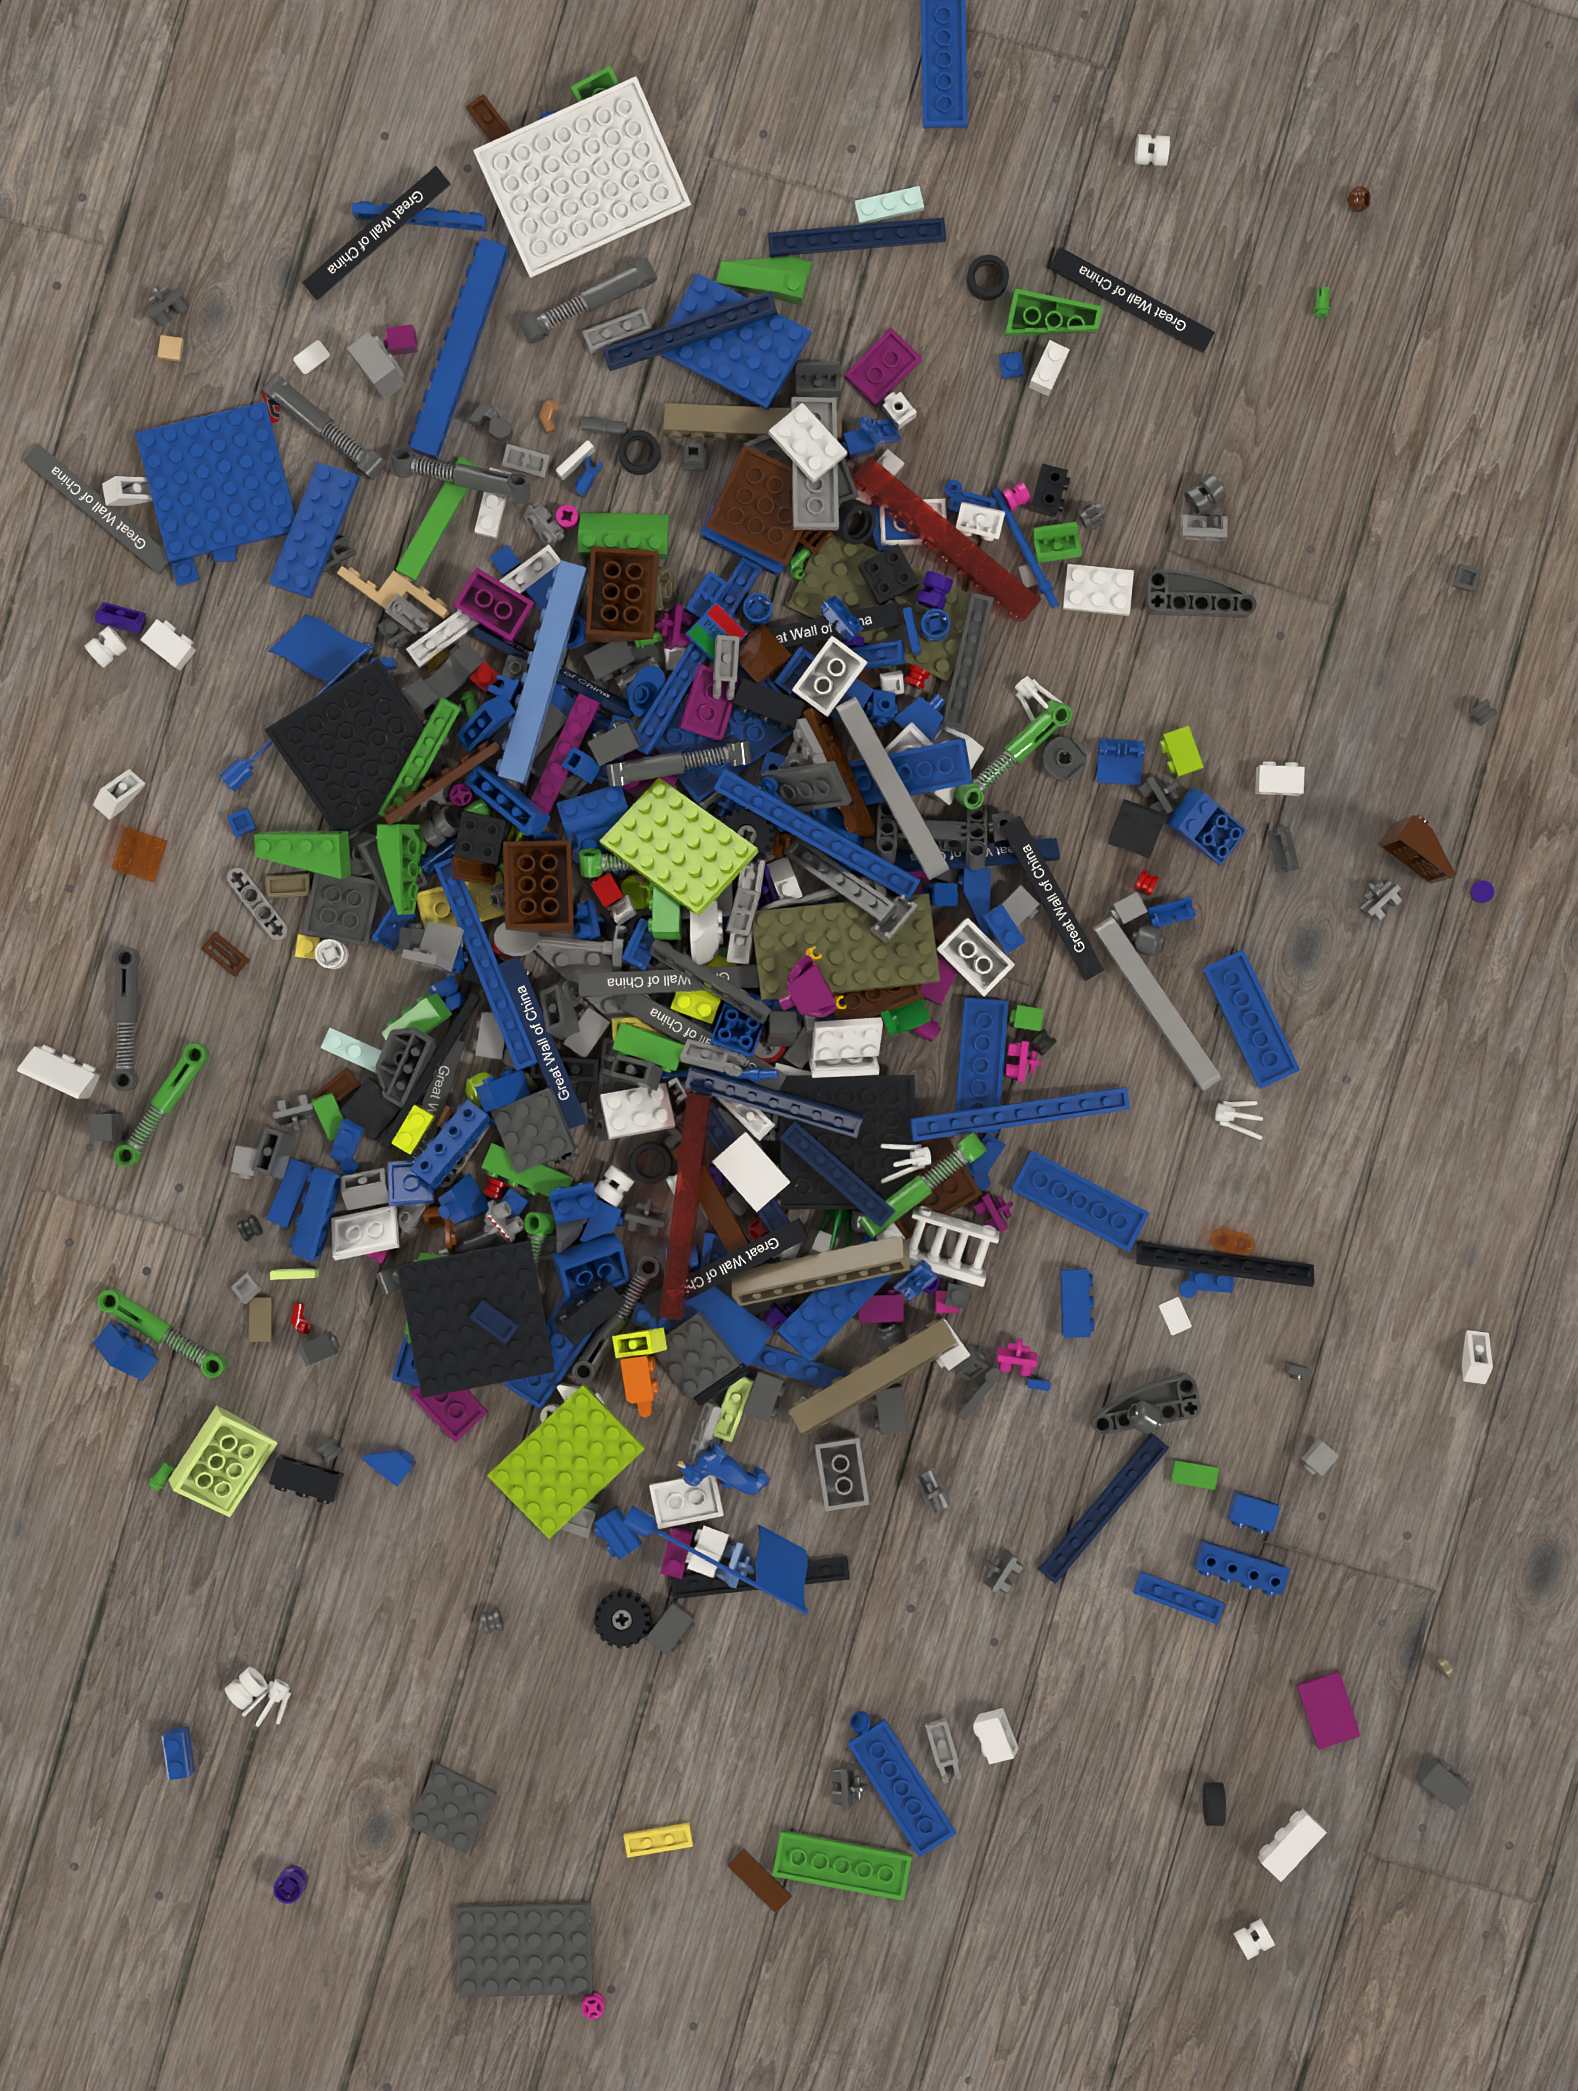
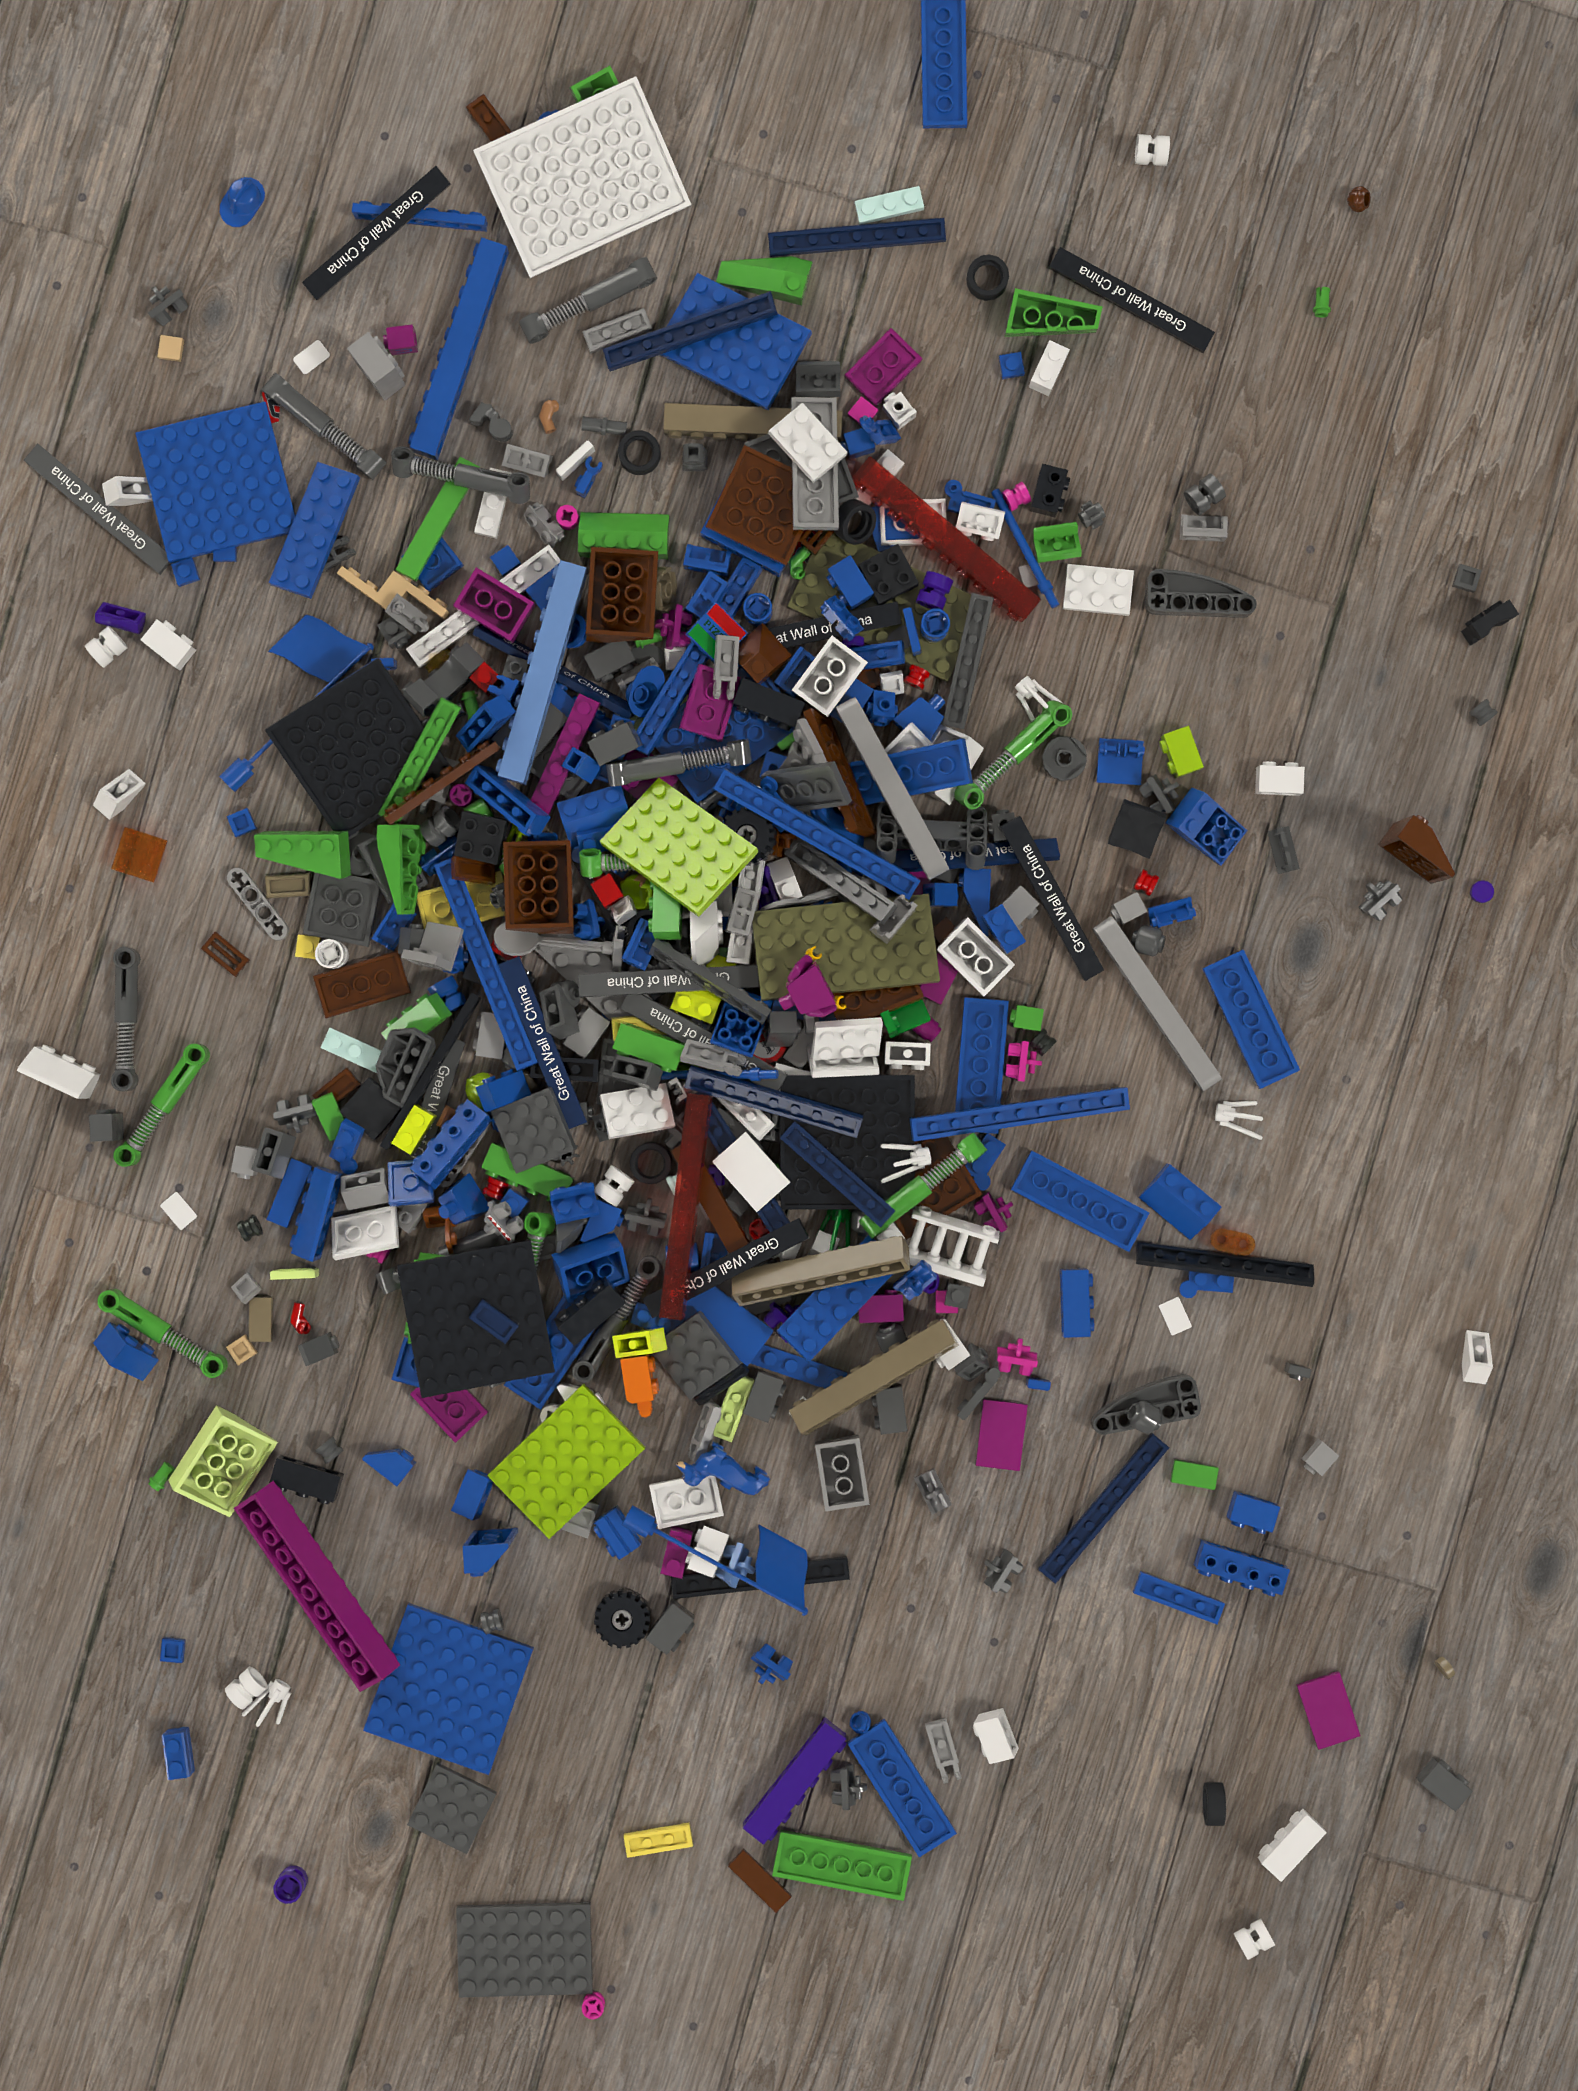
(172, 1650): none -> blue tile
(178, 1210): none -> white sticker
(241, 1349): none -> tan tile
(242, 201): none -> blue piece
(317, 1586): none -> magenta brick
(362, 984): none -> reddish brown tile
(439, 566): none -> blue tile
(449, 1689): none -> blue plate
(472, 1494): none -> blue hinge
(485, 1548): none -> blue slope
(707, 559): none -> blue hinge
(780, 1669): none -> blue hips
(785, 744): none -> bright green tile
(794, 1781): none -> dark purple brick
(850, 583): none -> blue brick
(861, 408): none -> dark pink tile
(907, 1054): none -> white brick
(1001, 1434): none -> magenta tile
(1179, 1201): none -> blue slope
(1495, 615): none -> black brick

